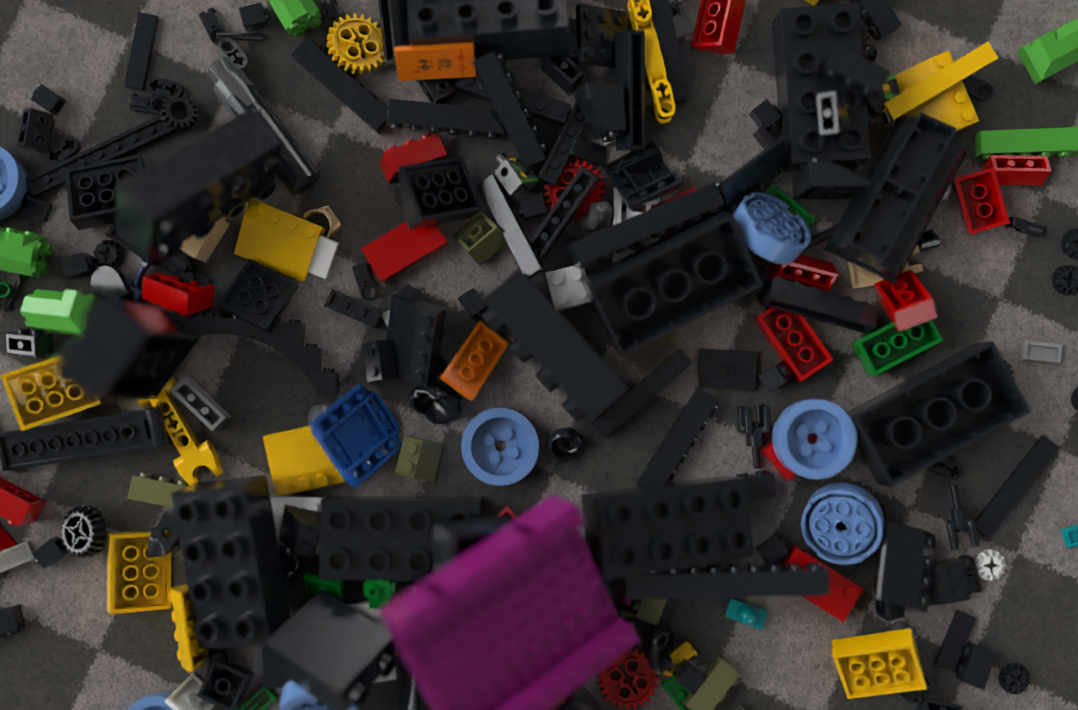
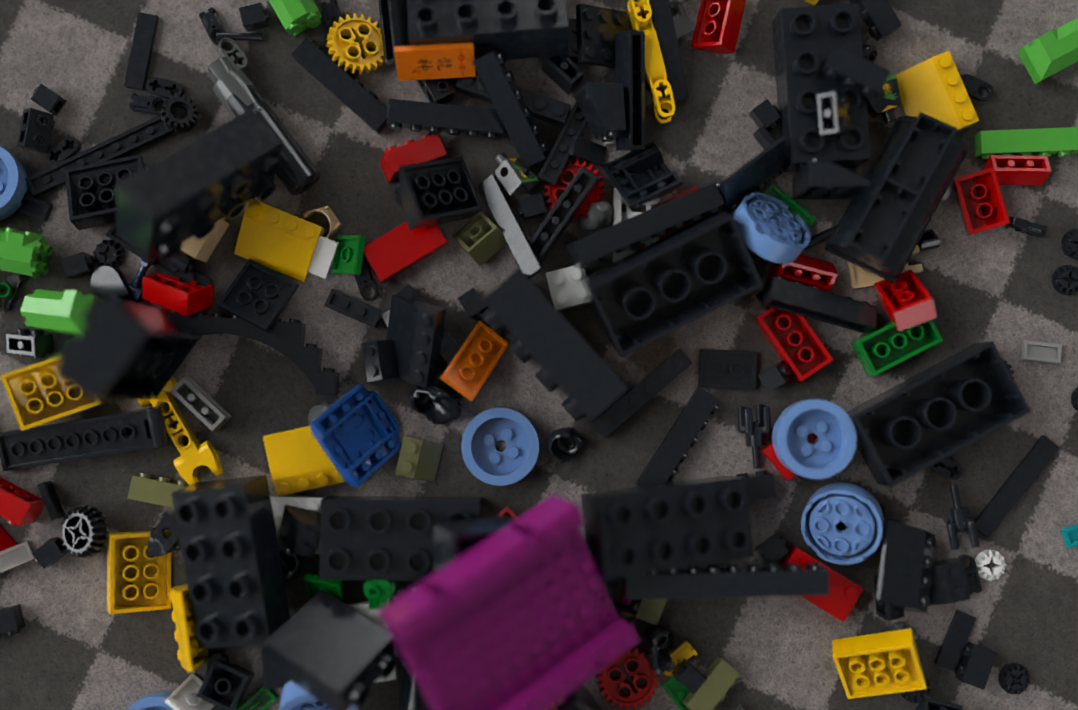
(51, 500): none -> black tile
(349, 255): none -> green tile
(746, 613): teal tile -> none
(940, 81): yellow tile -> none

